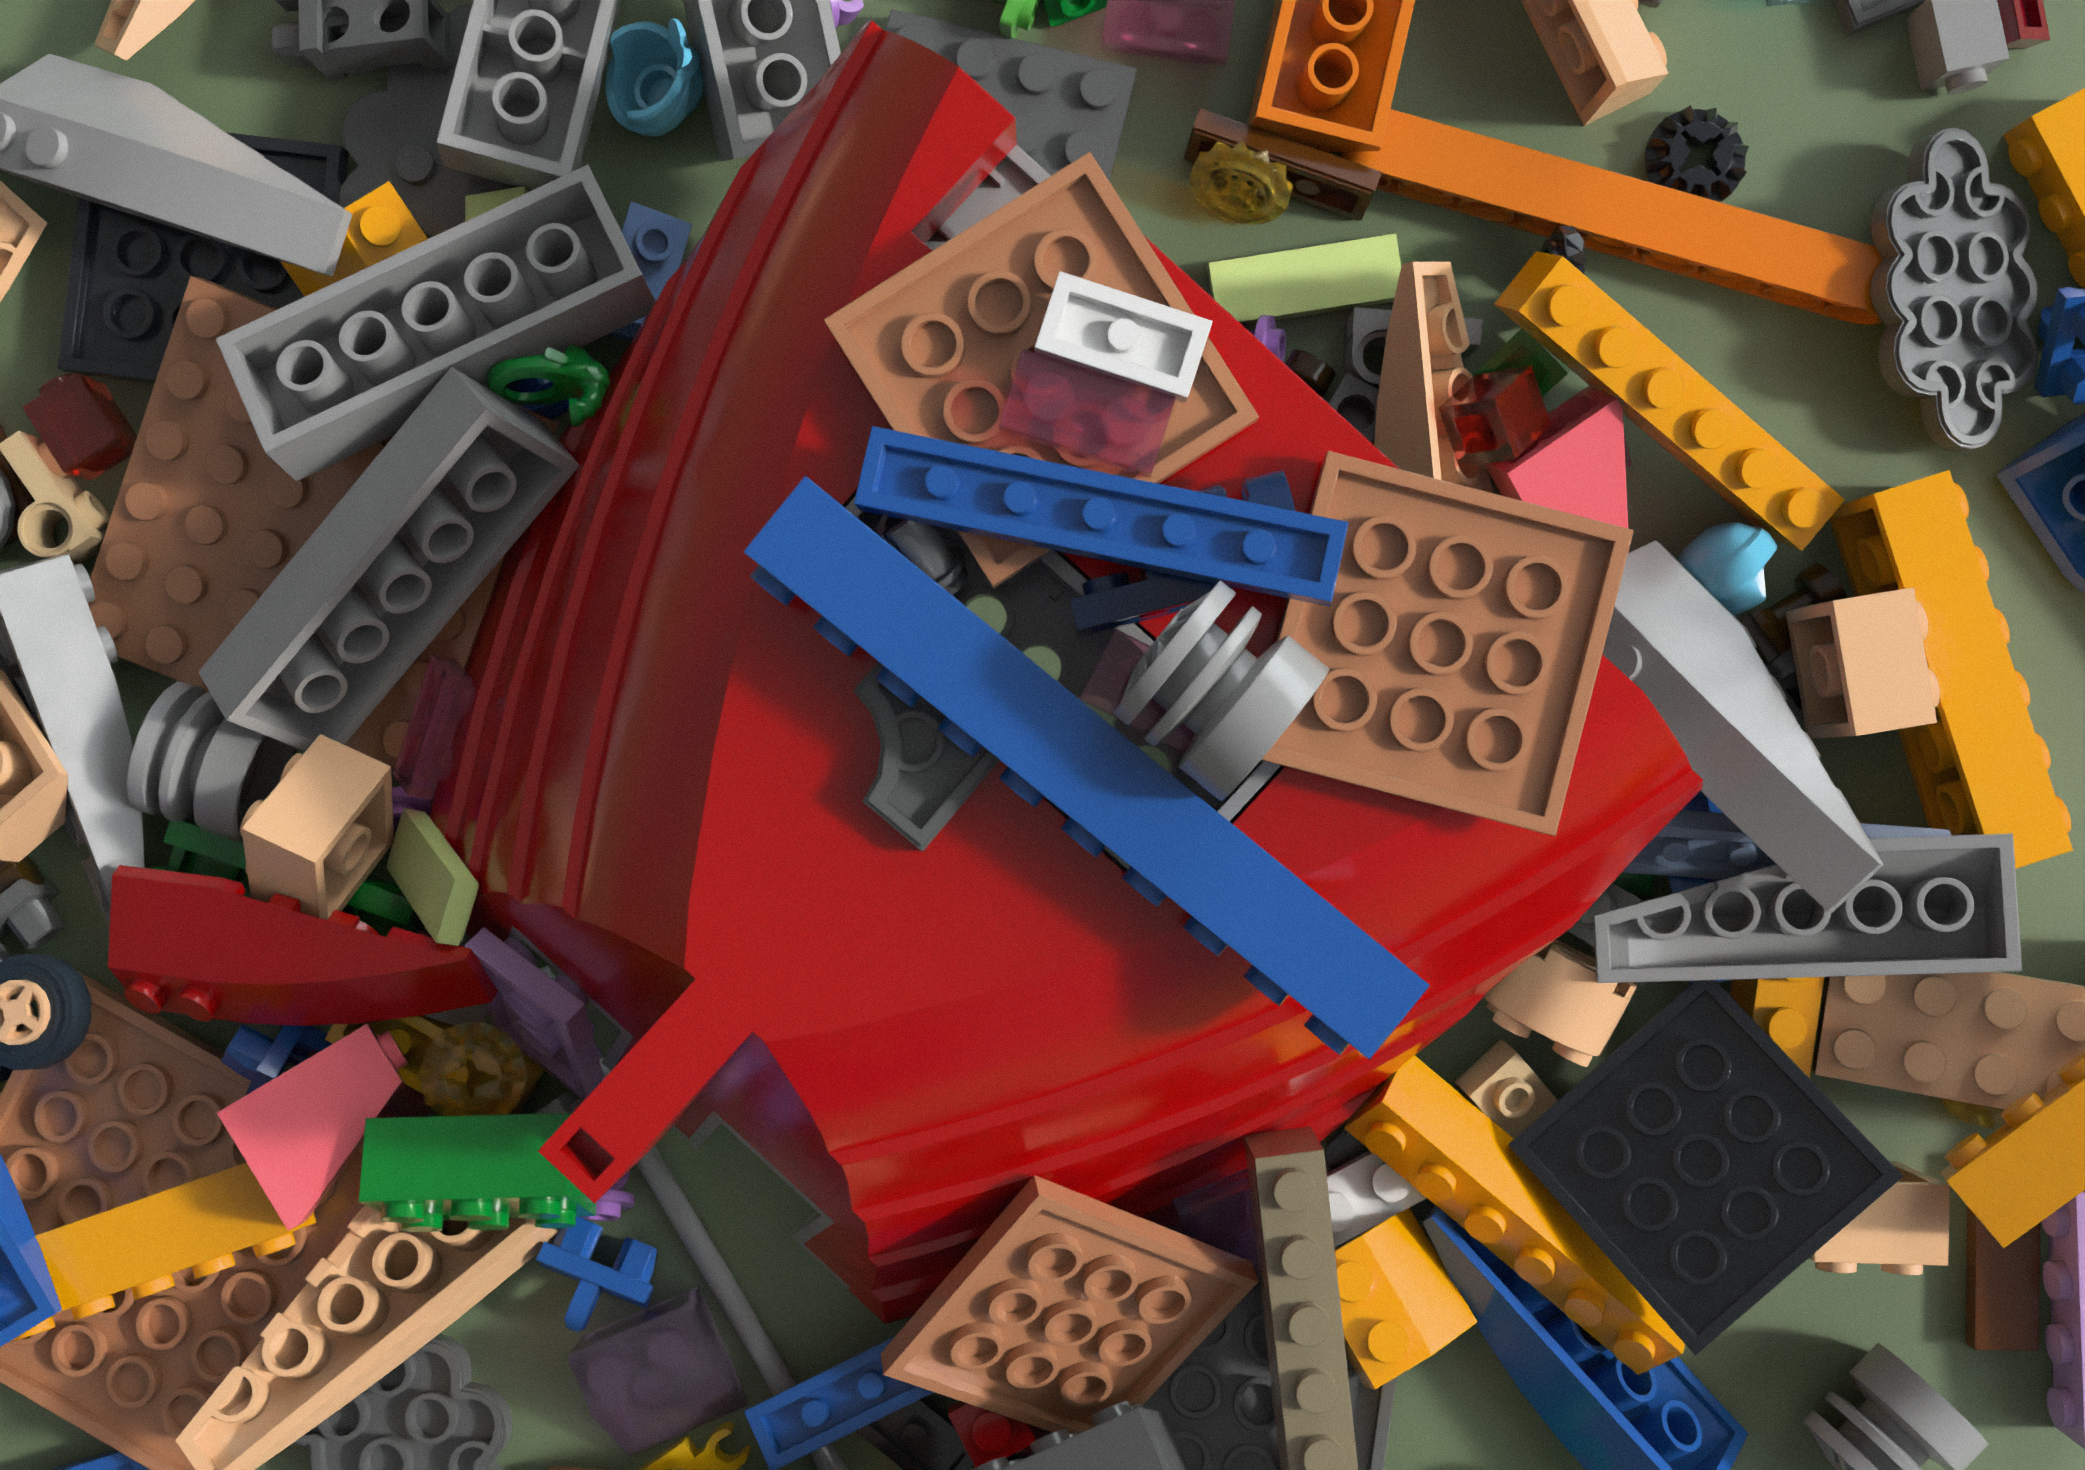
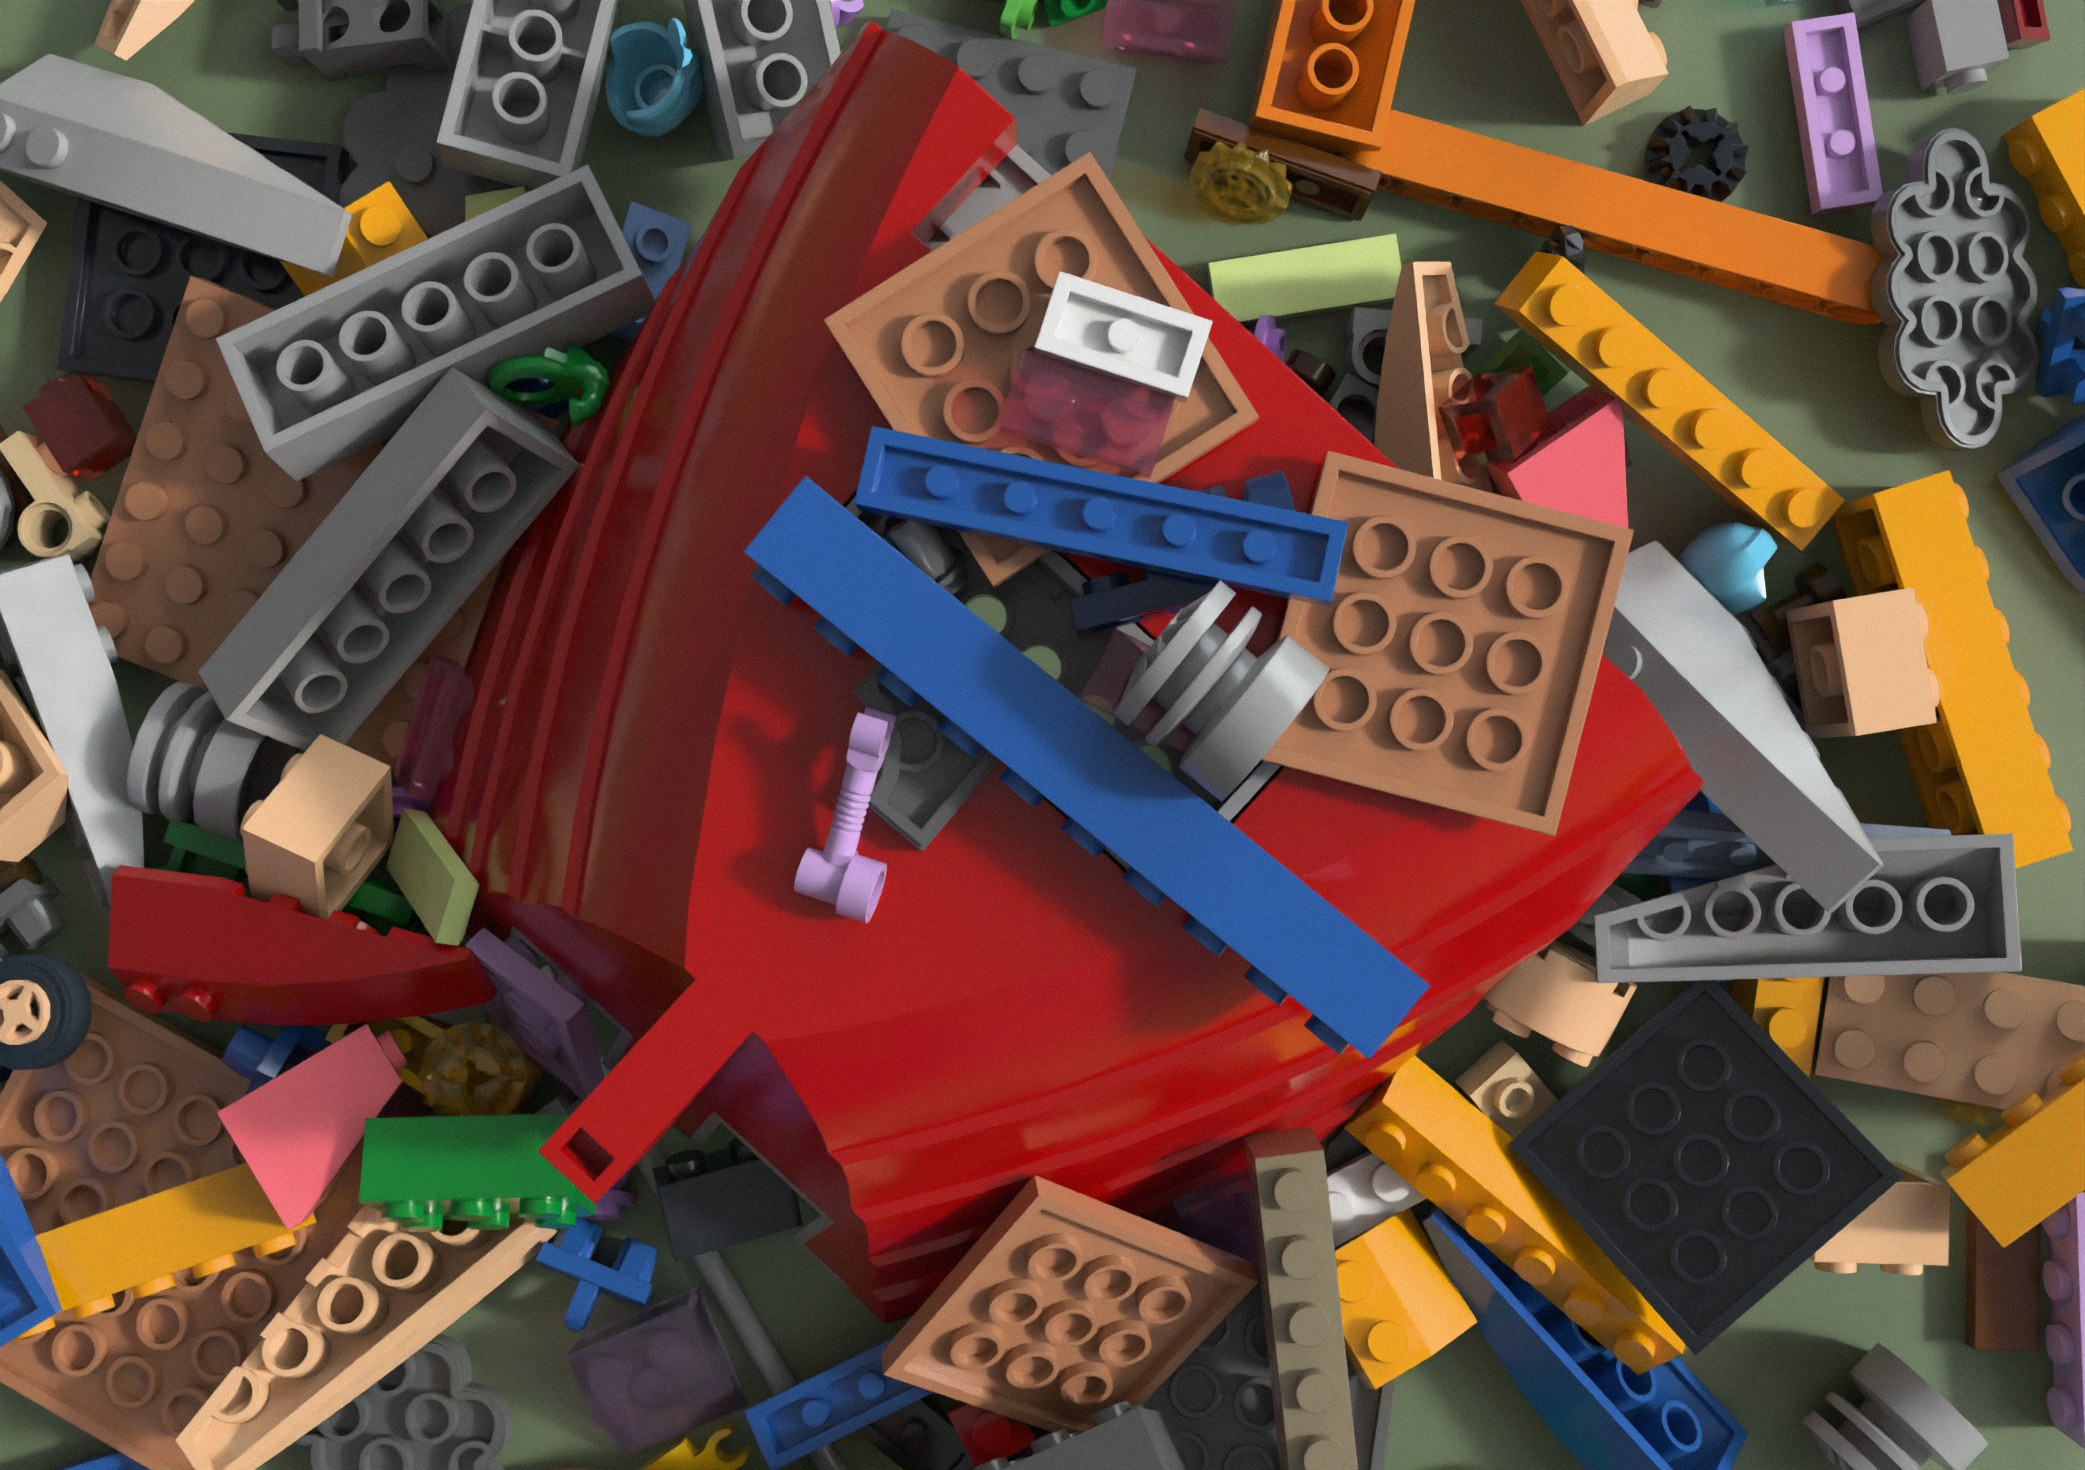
(721, 1199): none -> black brick
(838, 871): none -> lavender brick
(1833, 113): none -> lavender plate

